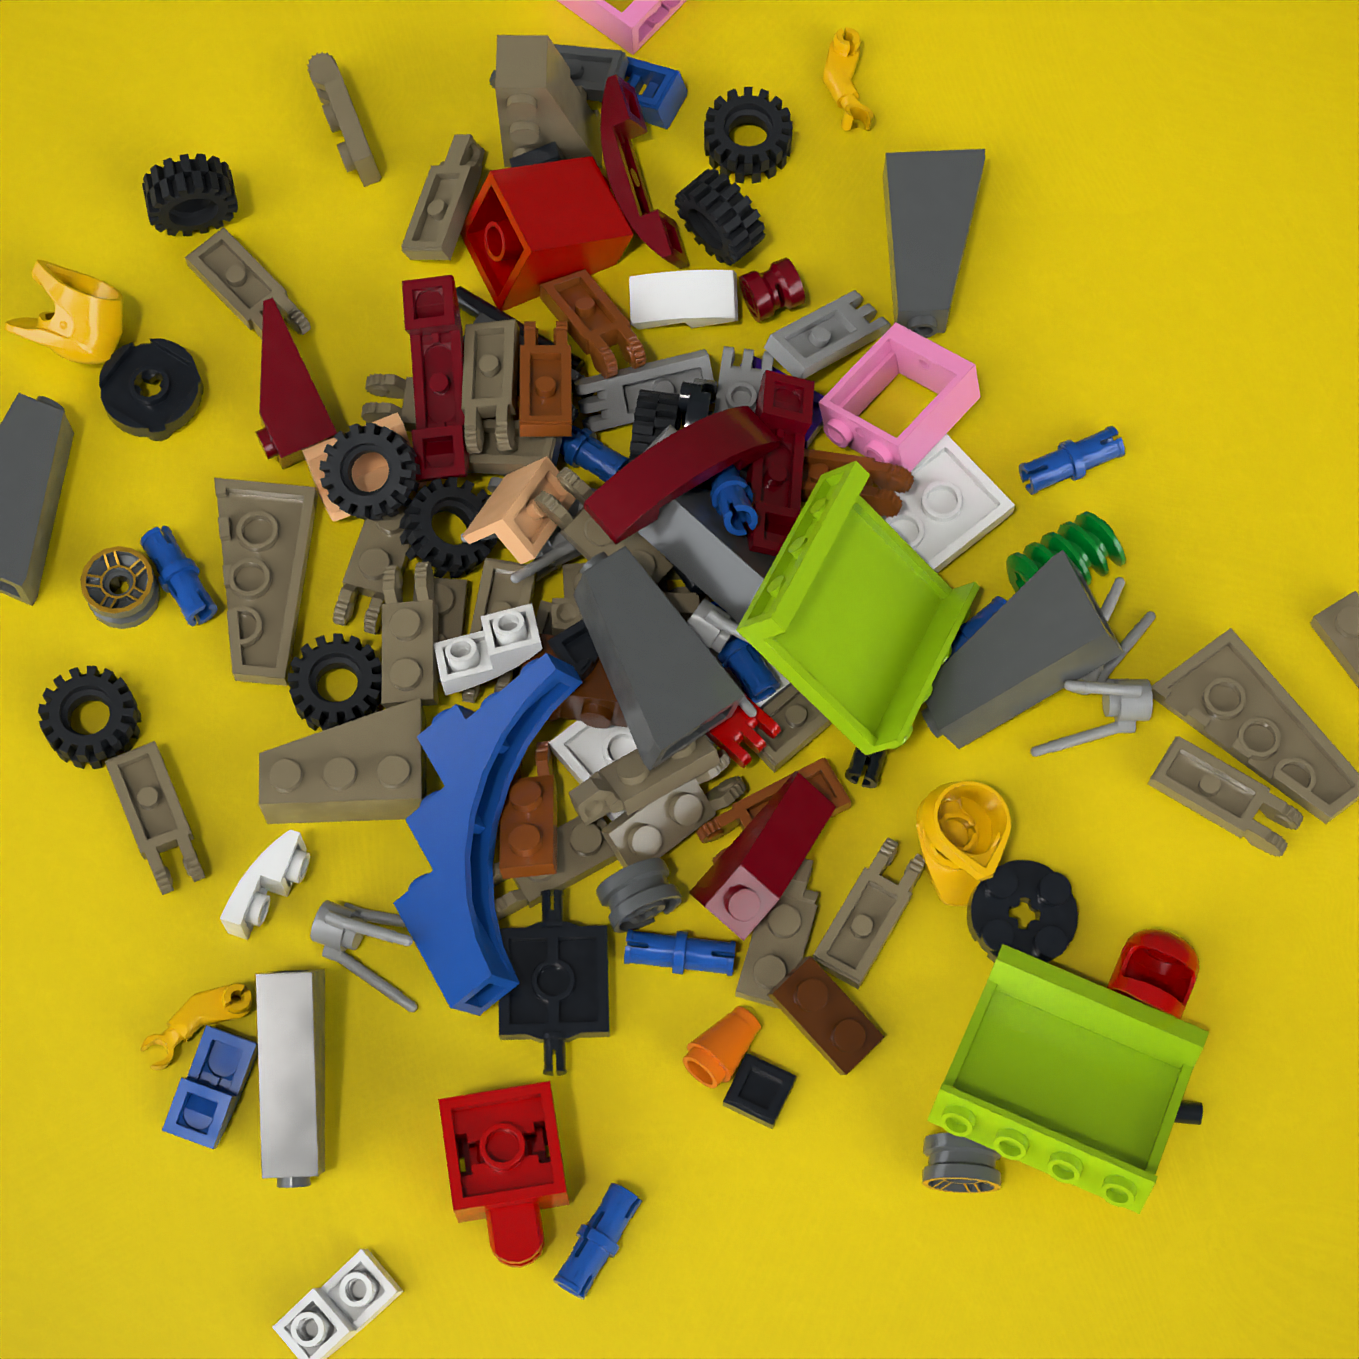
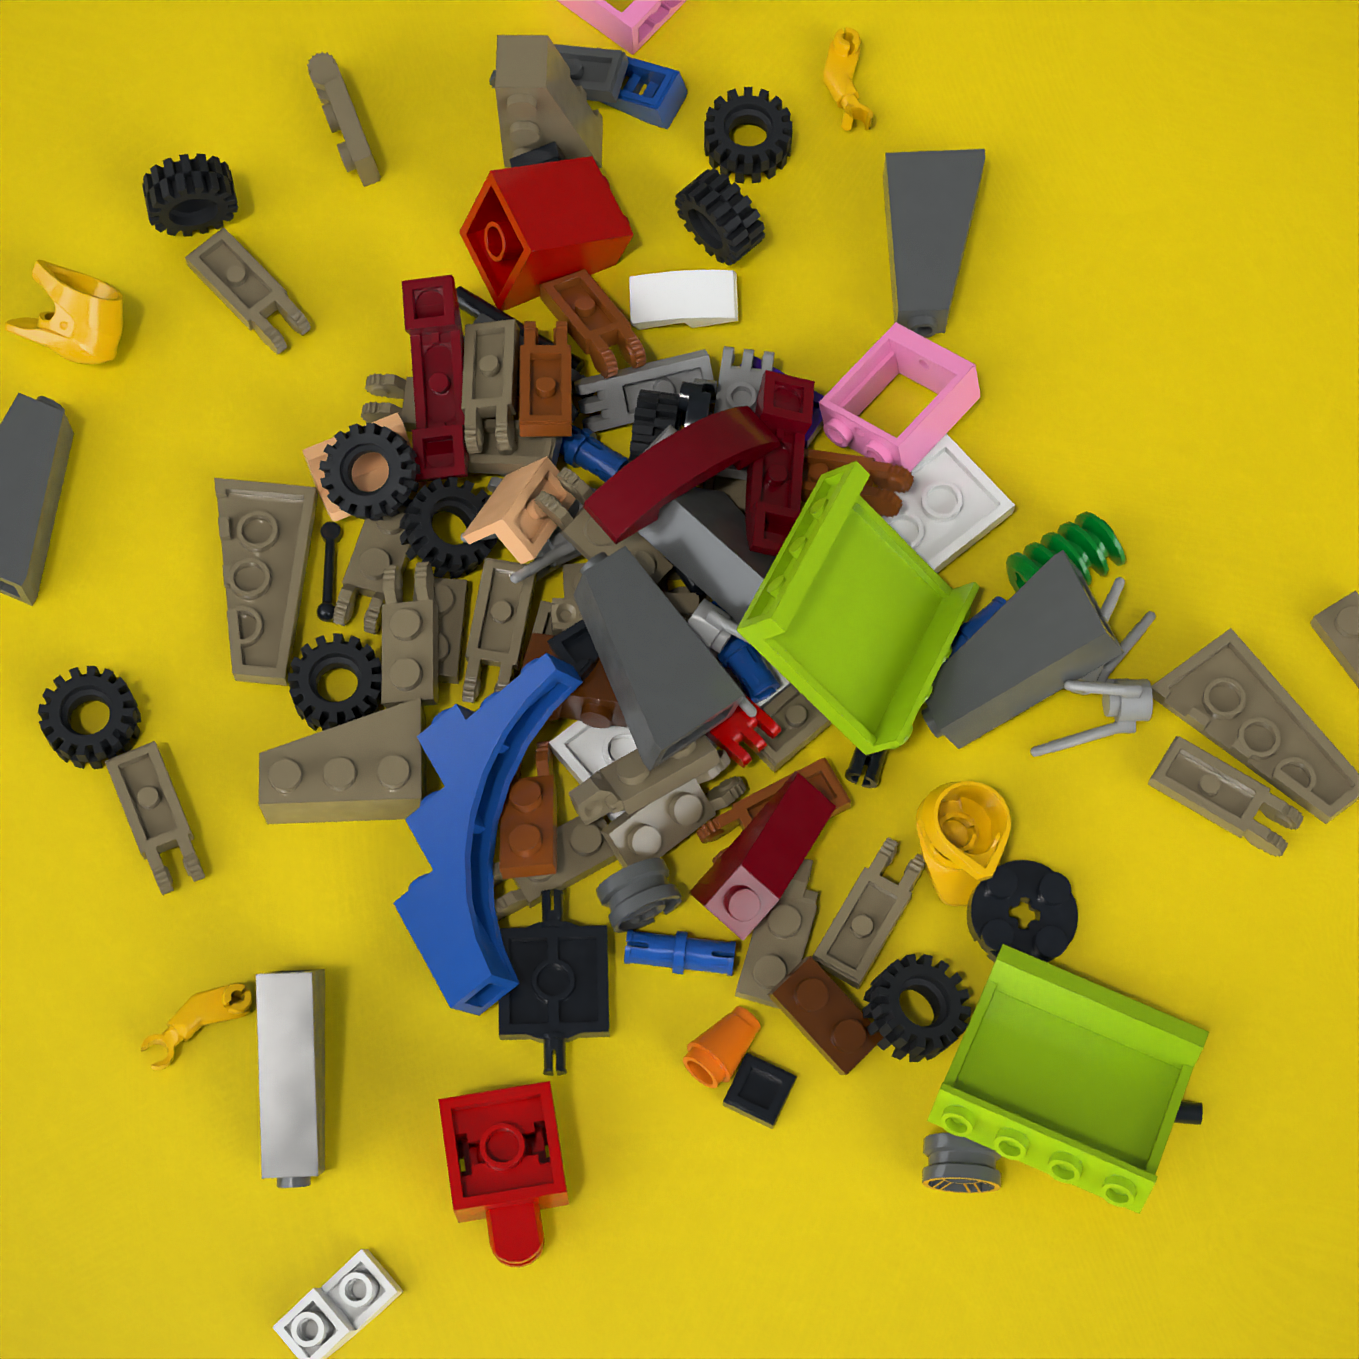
(105, 575): dark grey wheel -> none
(158, 414): black plate -> none
(178, 575): blue pin -> none
(212, 1088): blue slope -> none
(272, 871): white slope -> none
(289, 401): dark red slope -> none
(331, 535): none -> black hinge
(344, 928): light grey plant -> none
(444, 202): dark tan hinge -> none
(478, 657): white slope -> none
(597, 1241): blue pin -> none
(619, 124): dark red slope -> none
(733, 500): blue pin -> none
(772, 289): dark red wheel -> none
(826, 335): light grey hinge -> none
(935, 988): none -> black tyre
(1071, 460): blue pin -> none
(1156, 970): red helmet -> none

